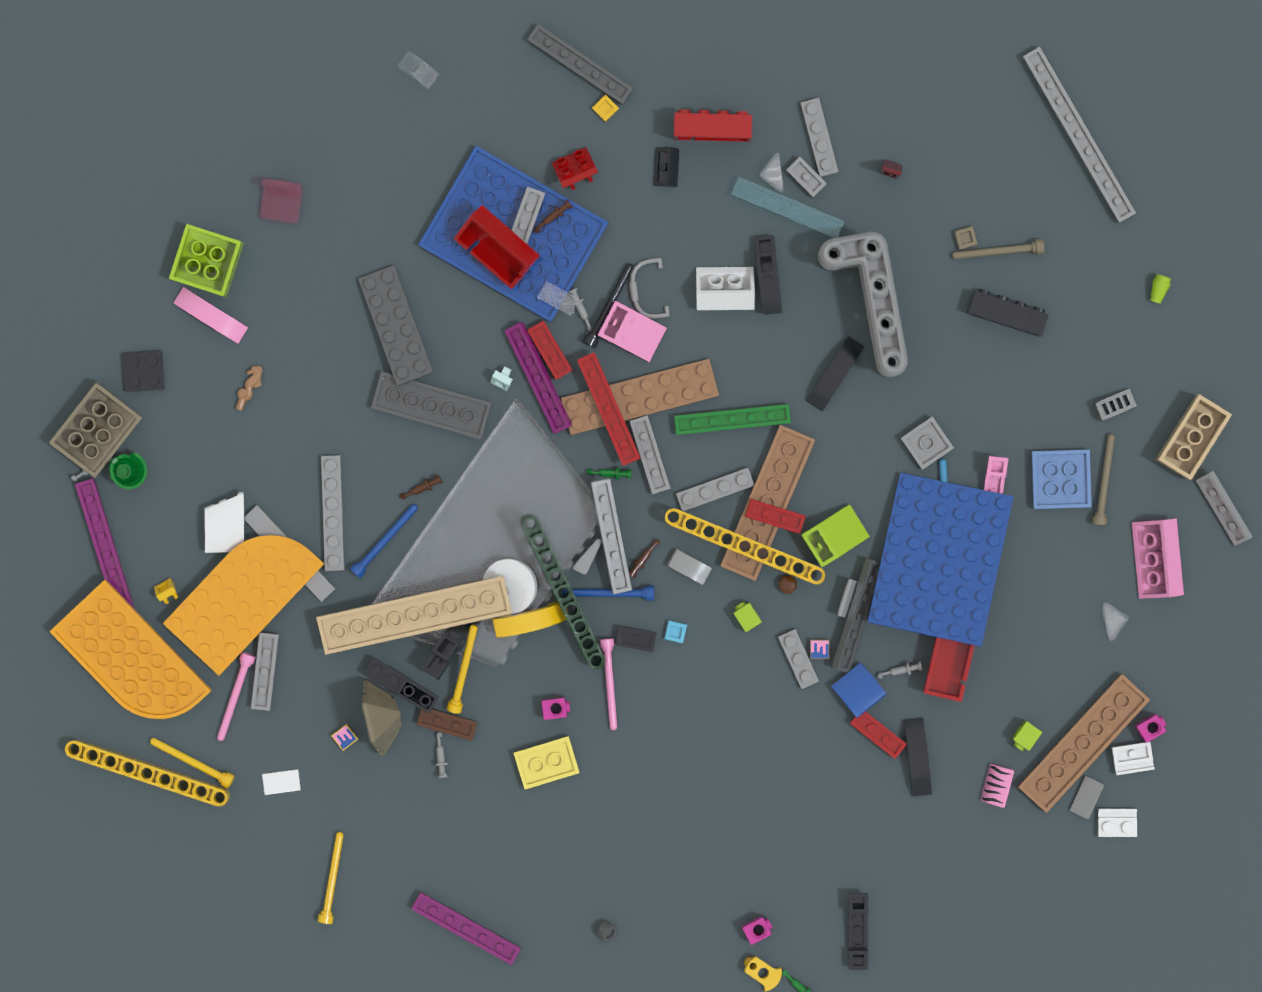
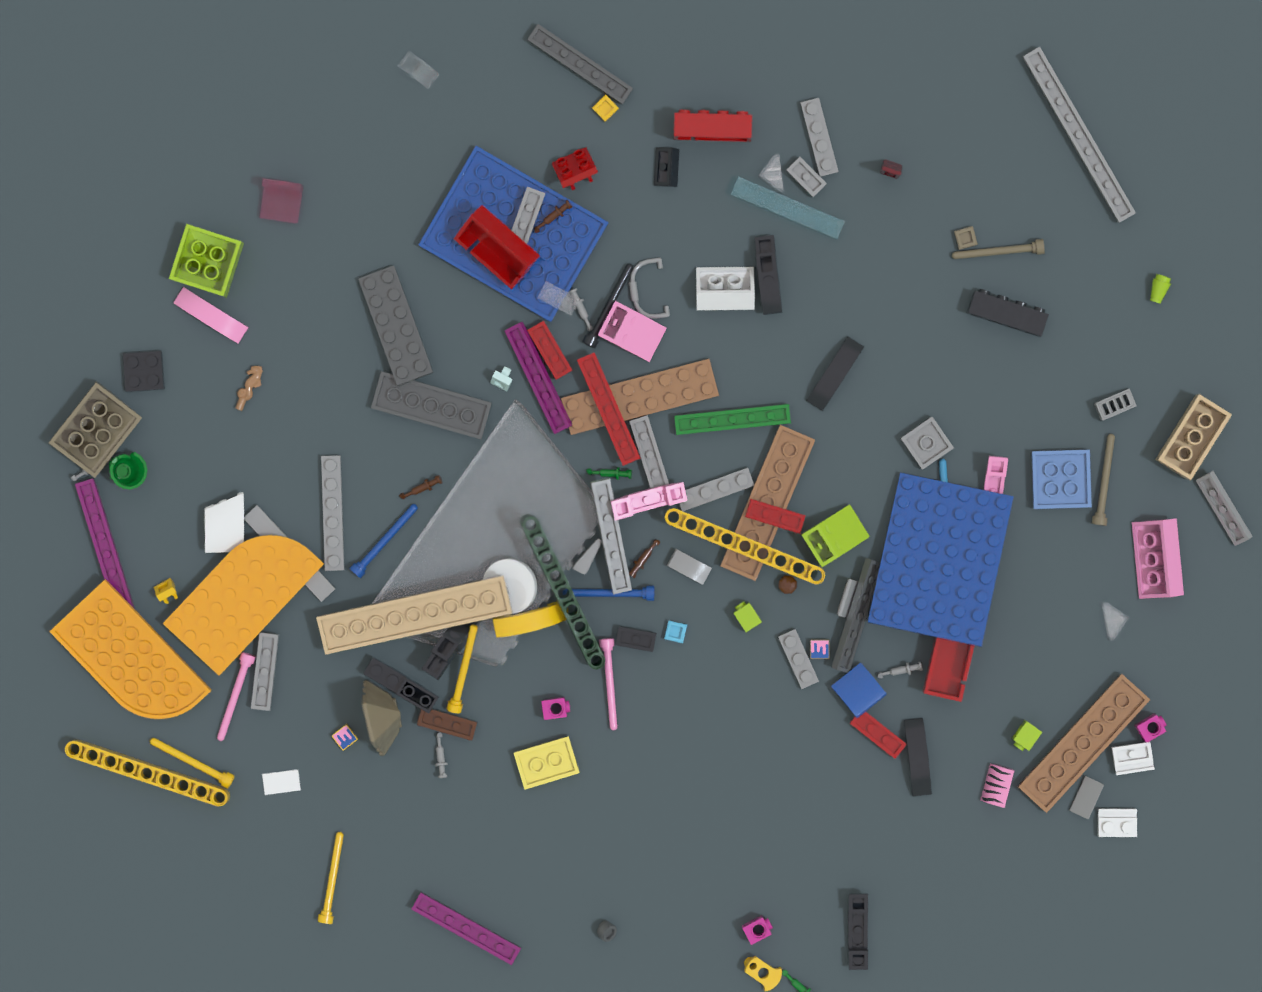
(648, 499): none -> bright pink slope
(879, 304): light grey beam -> none

